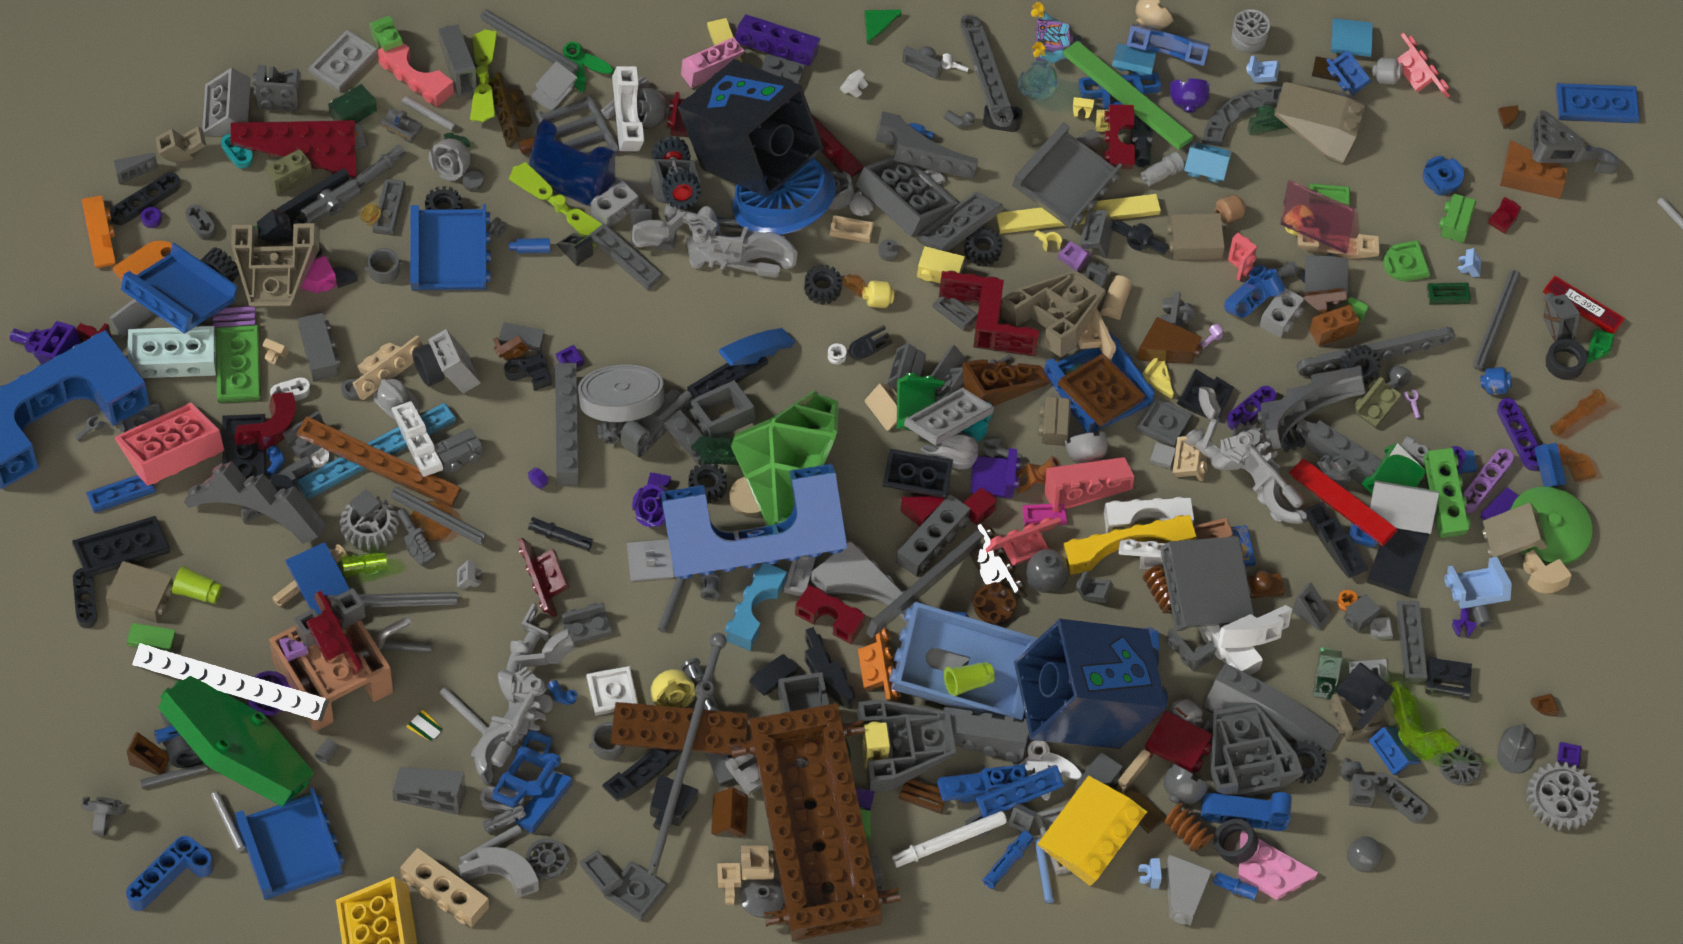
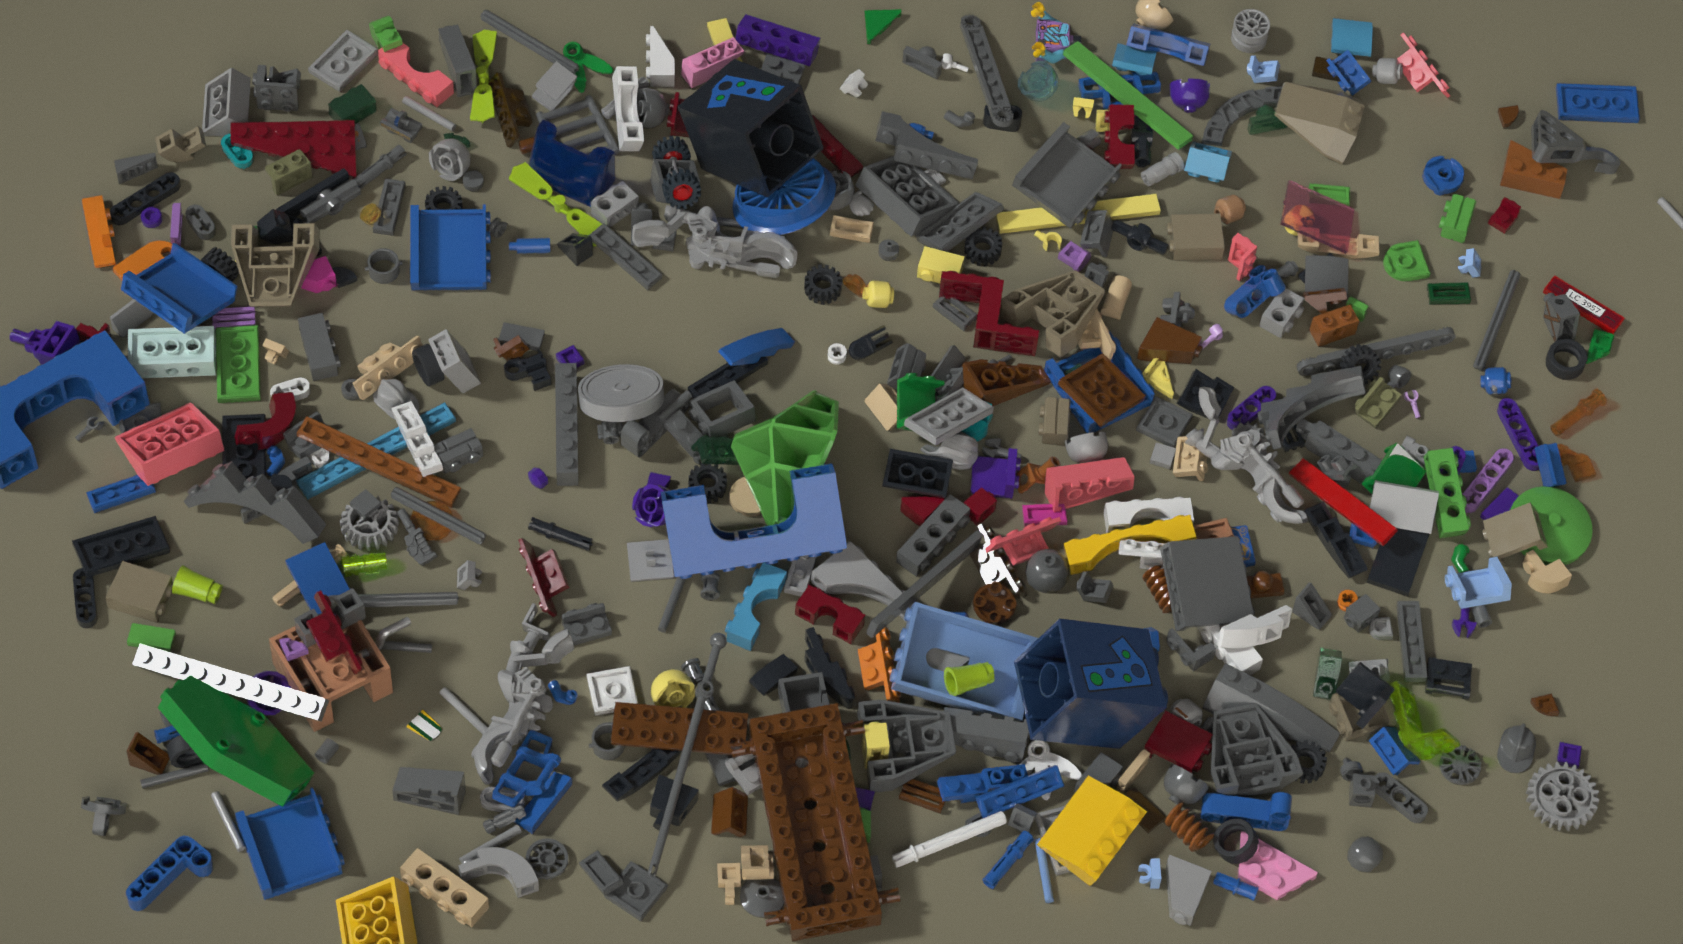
(176, 224): none -> medium lavender tile
(661, 61): none -> white slope
(1458, 557): none -> green arm

